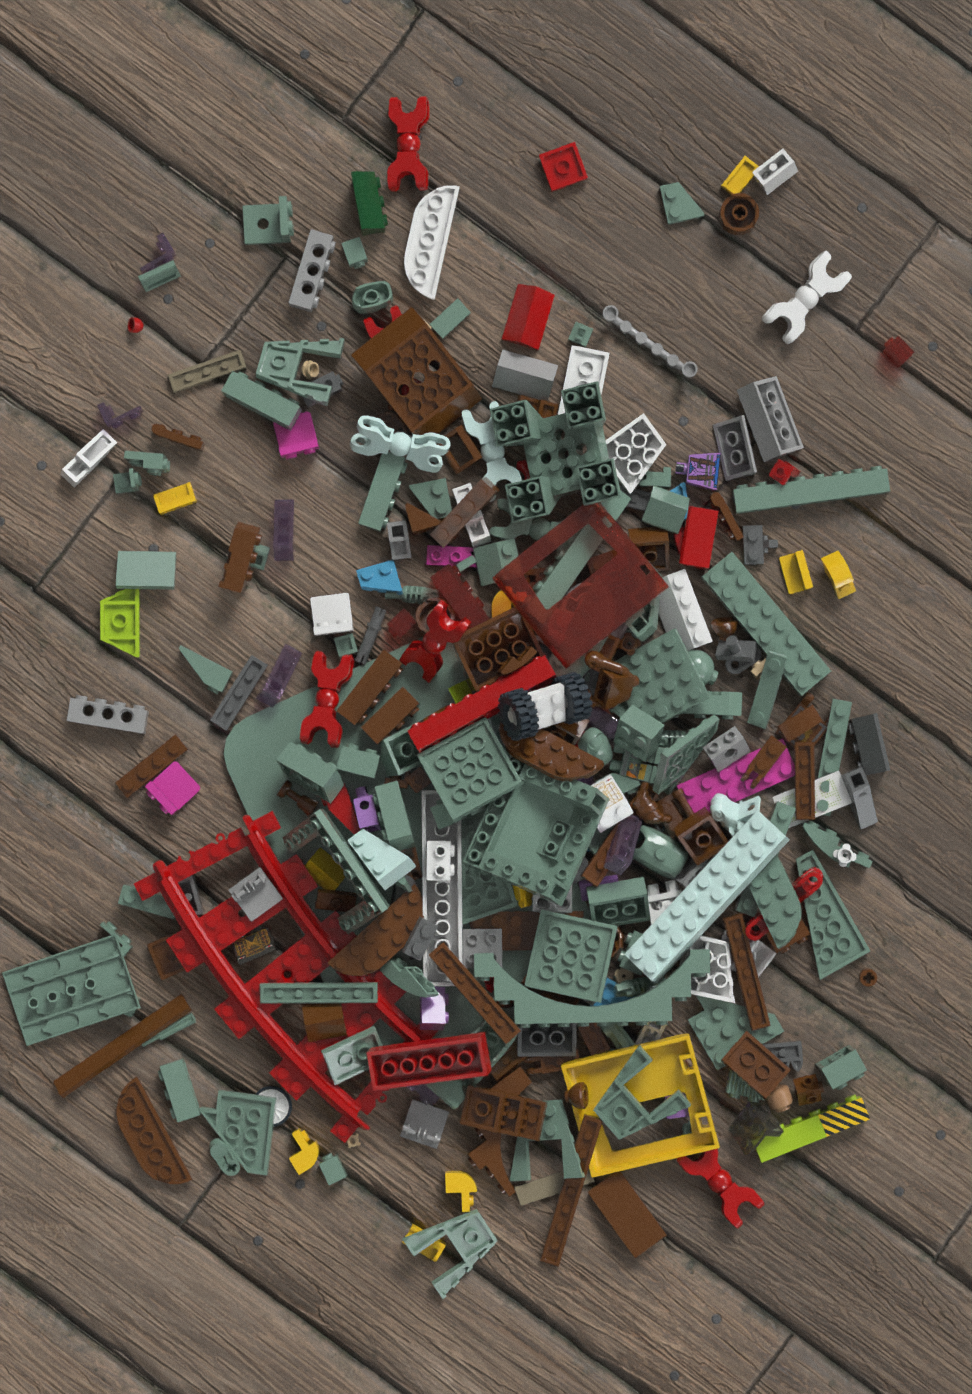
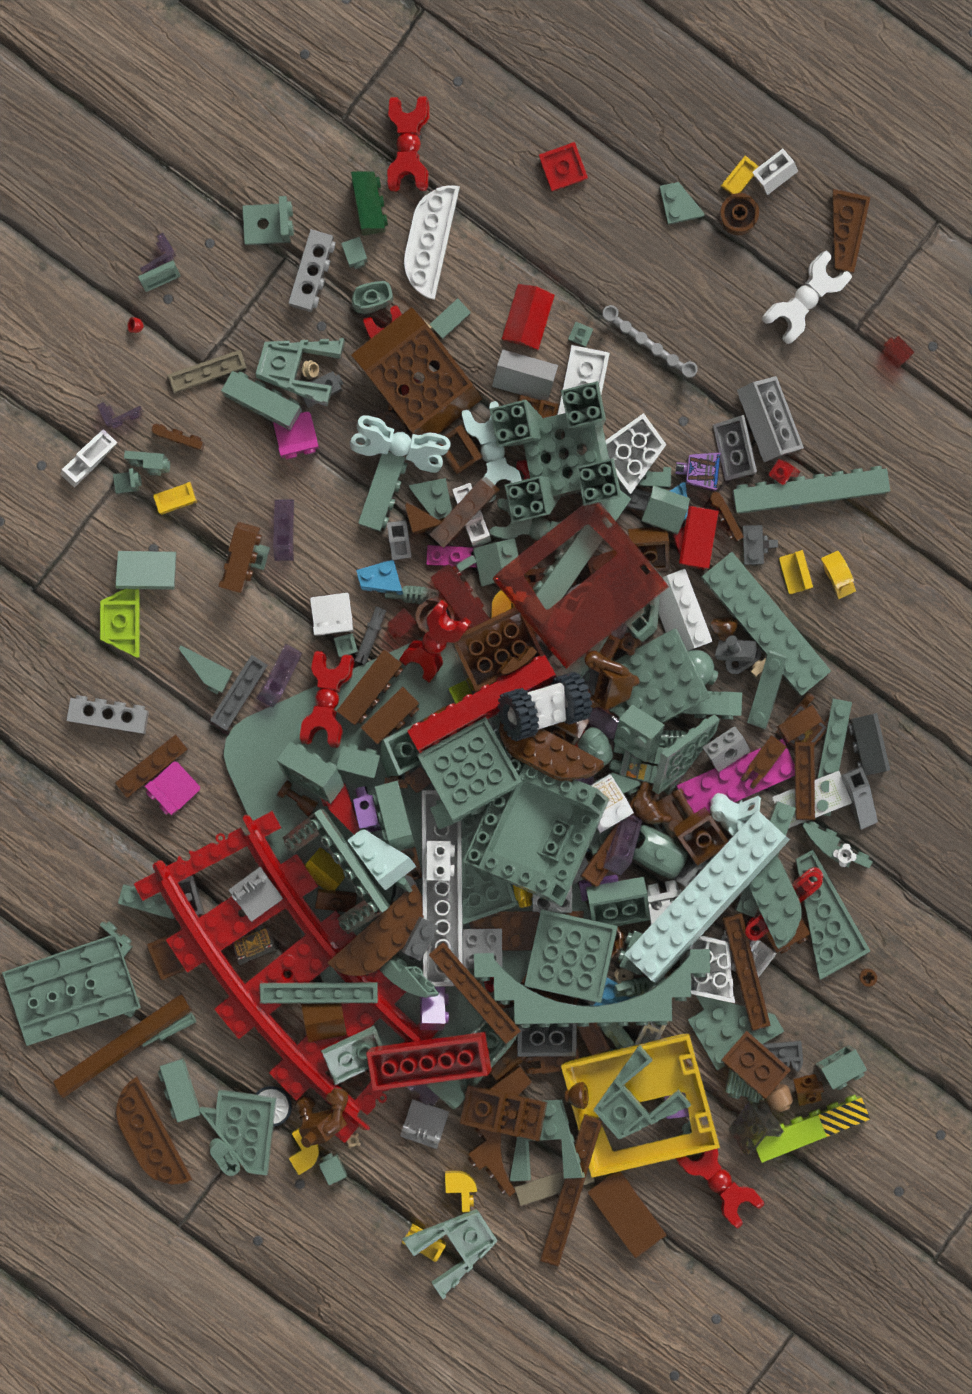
(321, 1126): none -> reddish brown torso
(848, 226): none -> reddish brown wing

